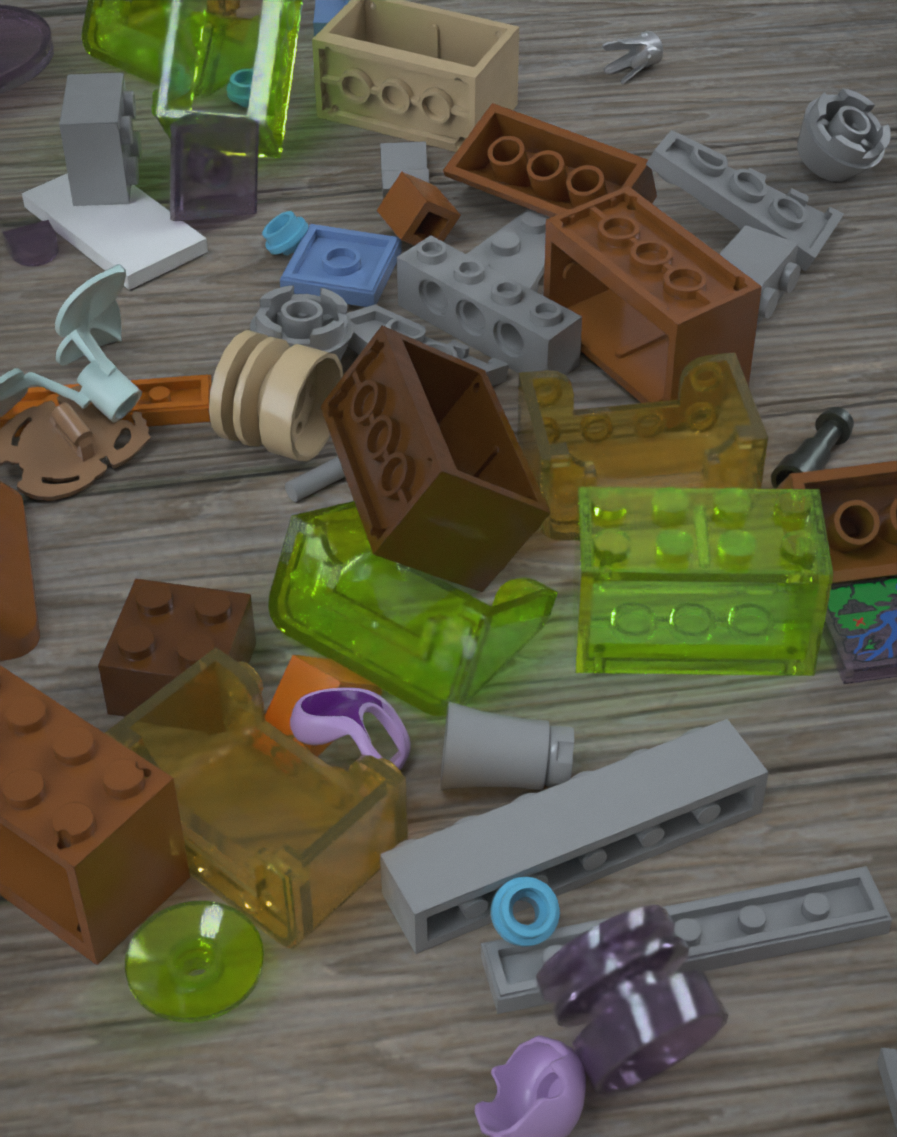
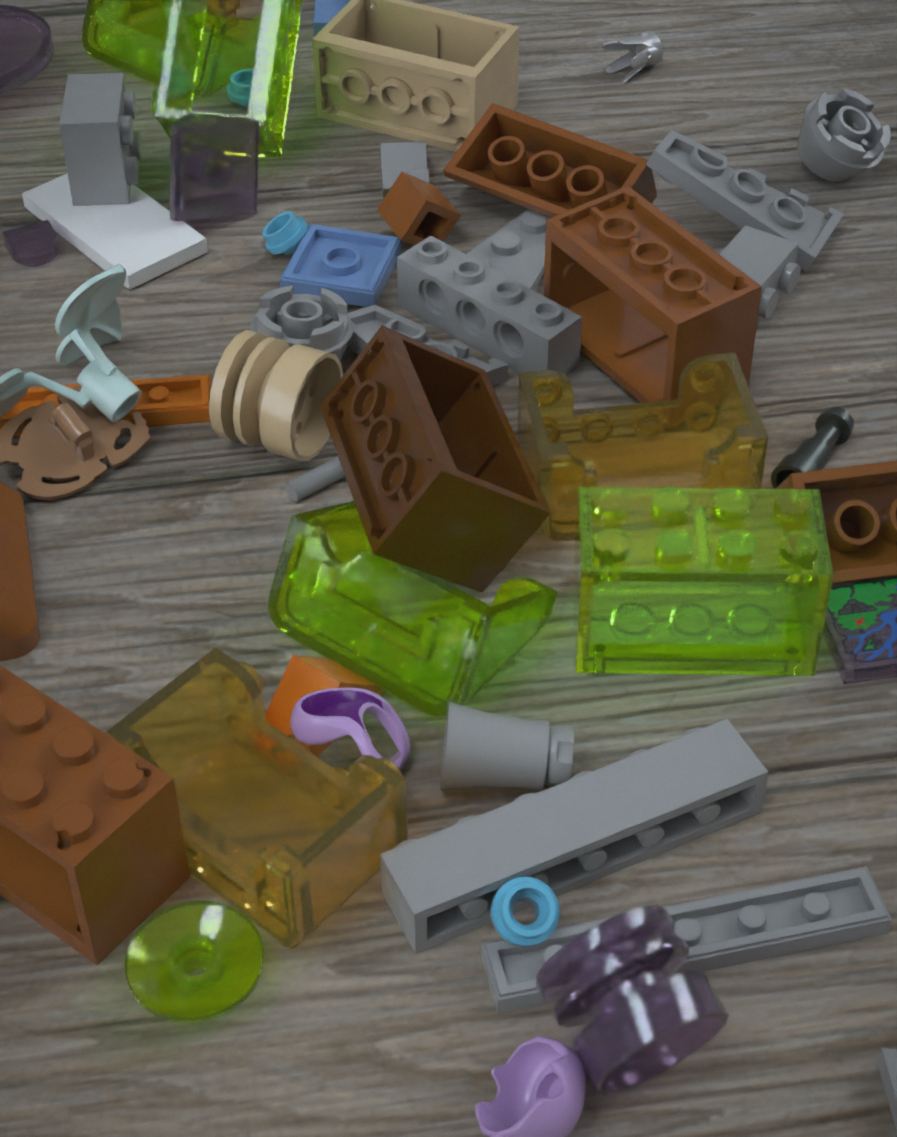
(165, 633): reddish brown brick -> none

